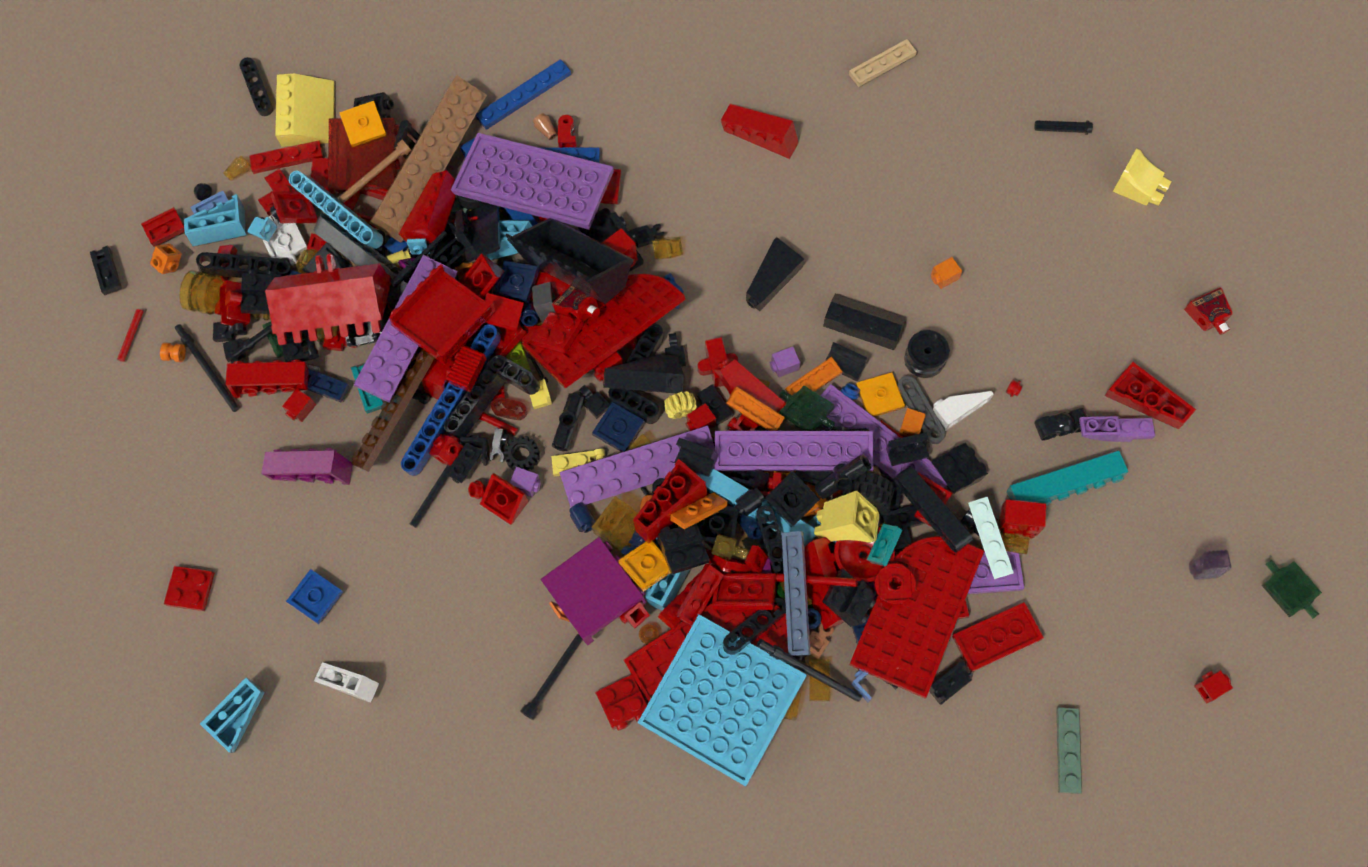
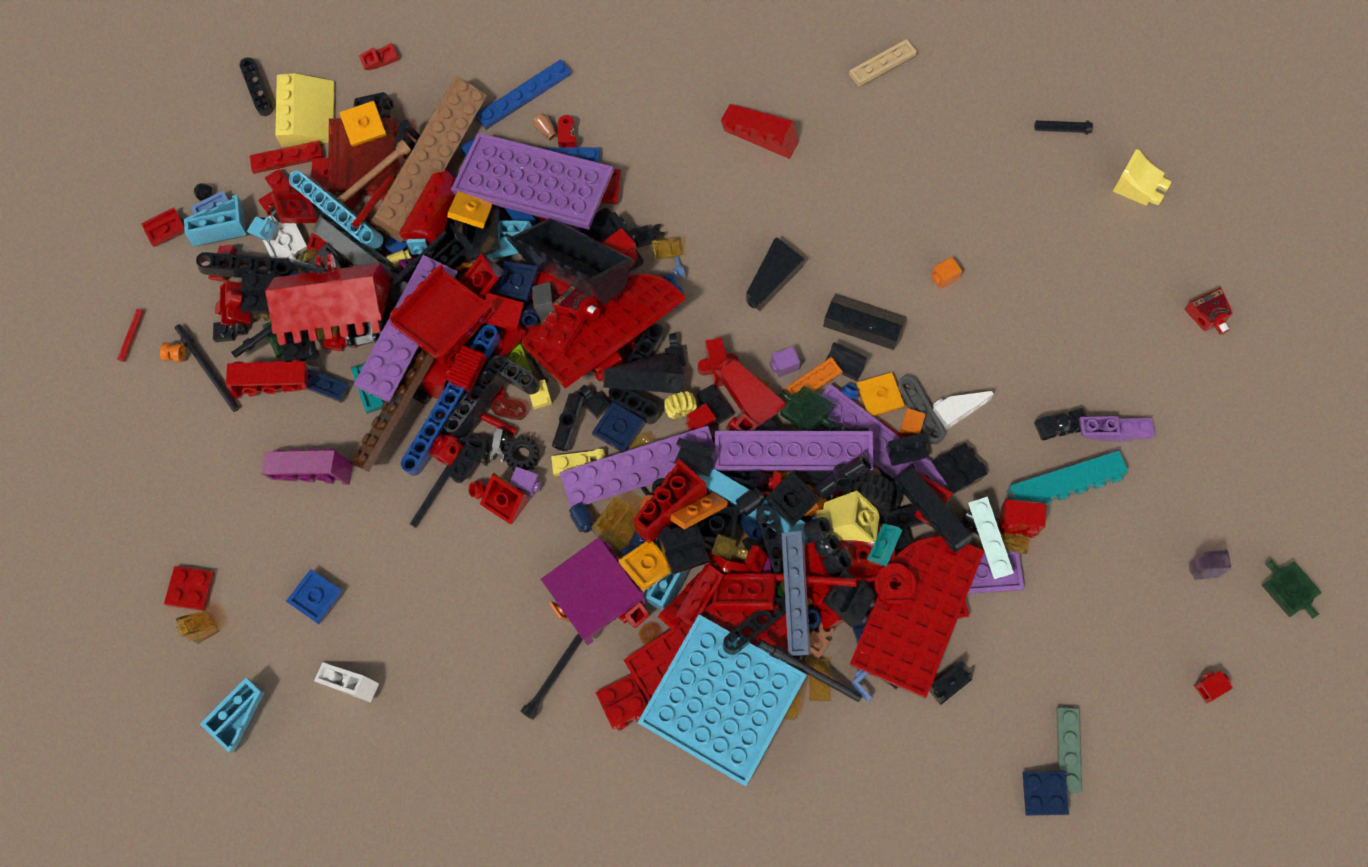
(105, 270): black plate -> none
(165, 258): orange brick -> none
(197, 626): none -> clear yellow slope
(200, 292): clear yellow wheel -> none
(229, 347): black plate -> none
(237, 168): clear yellow cone -> none
(298, 406): red brick -> none
(306, 266): none -> black bar
(372, 202): none -> red bar
(375, 59): none -> red slope
(469, 209): none -> light orange plate
(678, 270): none -> medium blue hand
(755, 410): orange plate -> none
(827, 545): none -> black piece
(926, 353): black wheel -> none
(997, 637): red plate -> none
(1014, 388): red plate -> none
(1045, 793): none -> dark blue plate
(1149, 396): red wedge -> none

